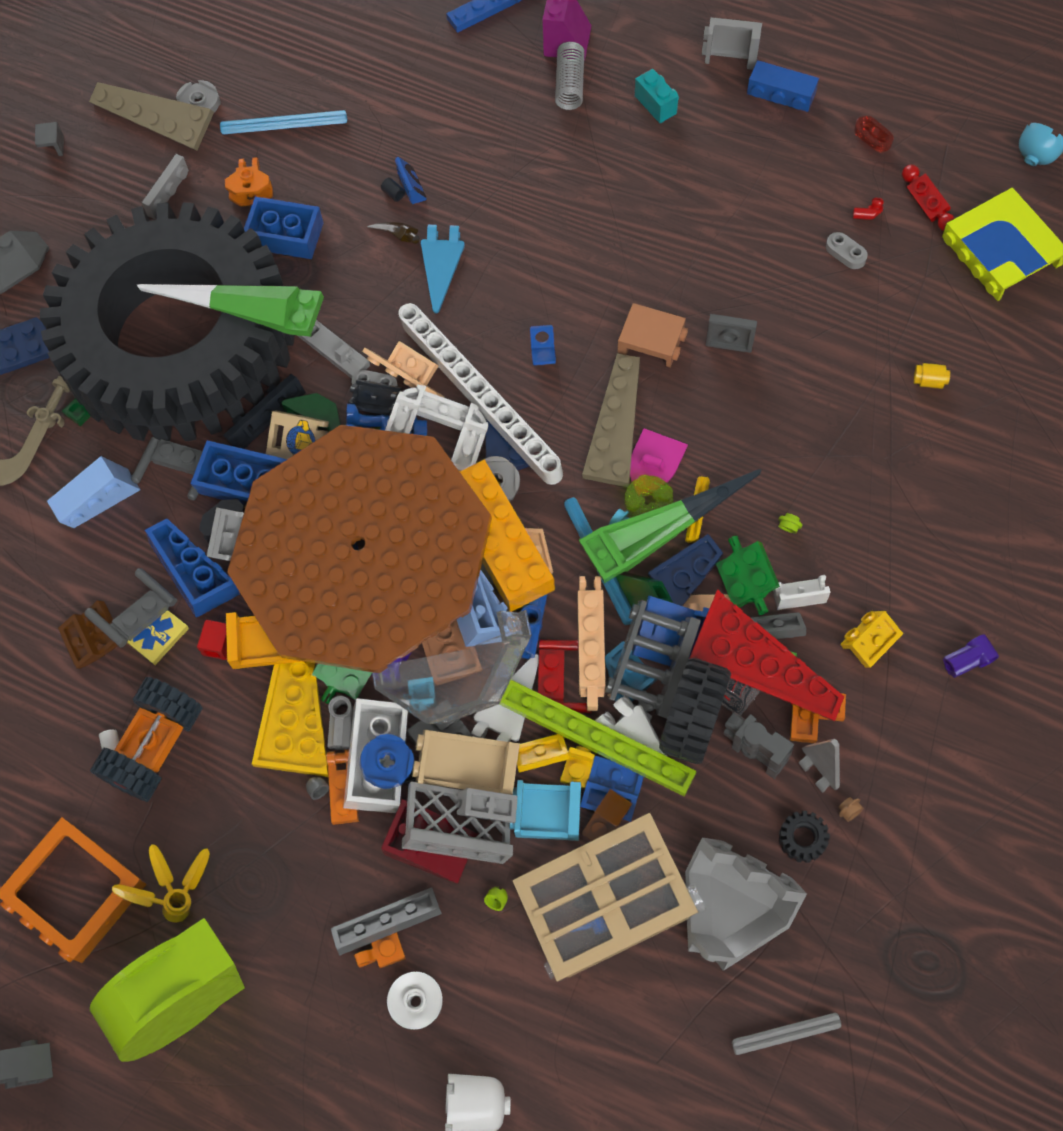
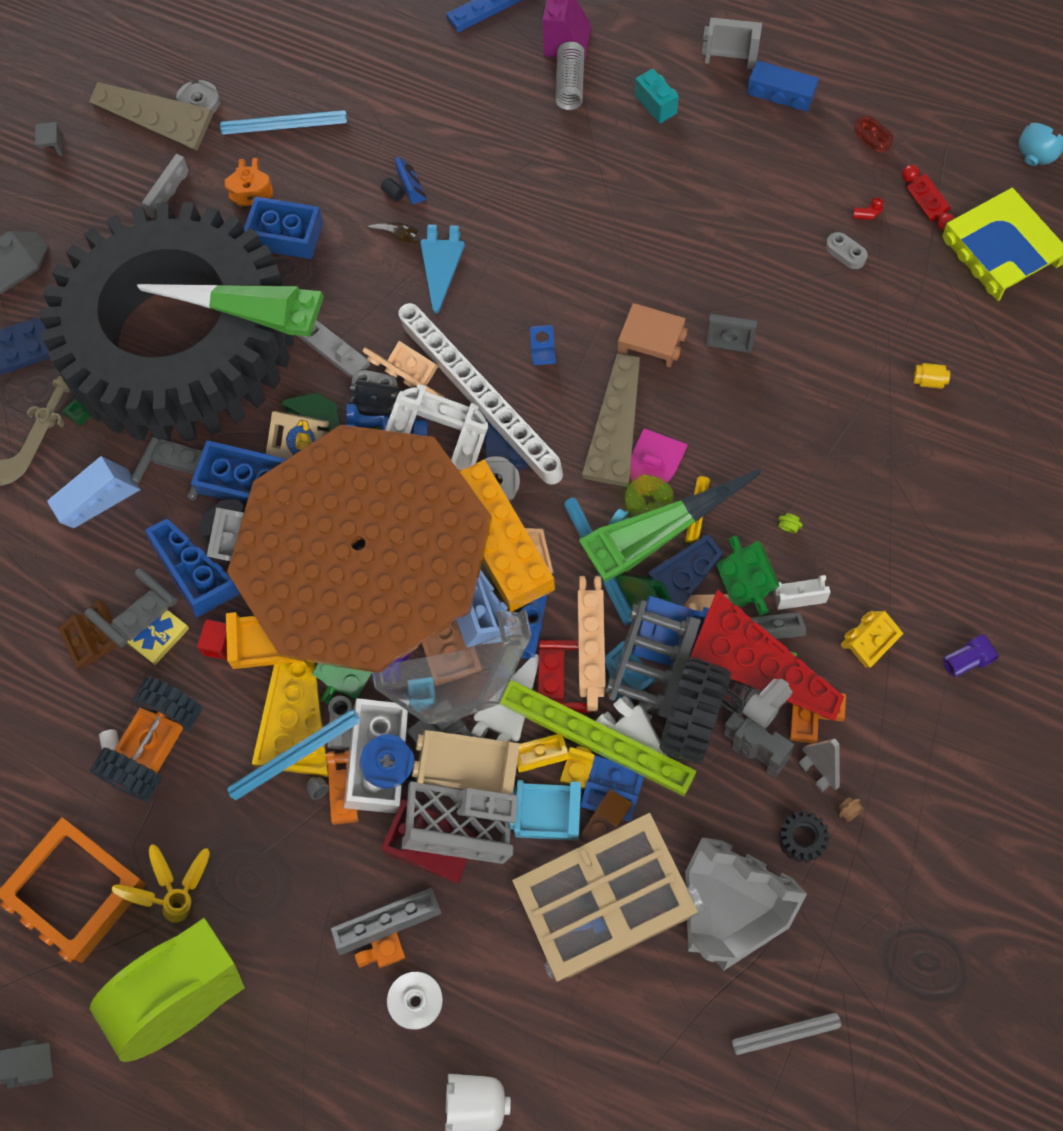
(259, 416): black hinge -> none
(293, 754): none -> dark azure axle
(496, 898): lime hinge -> none
(765, 706): none -> light grey piece

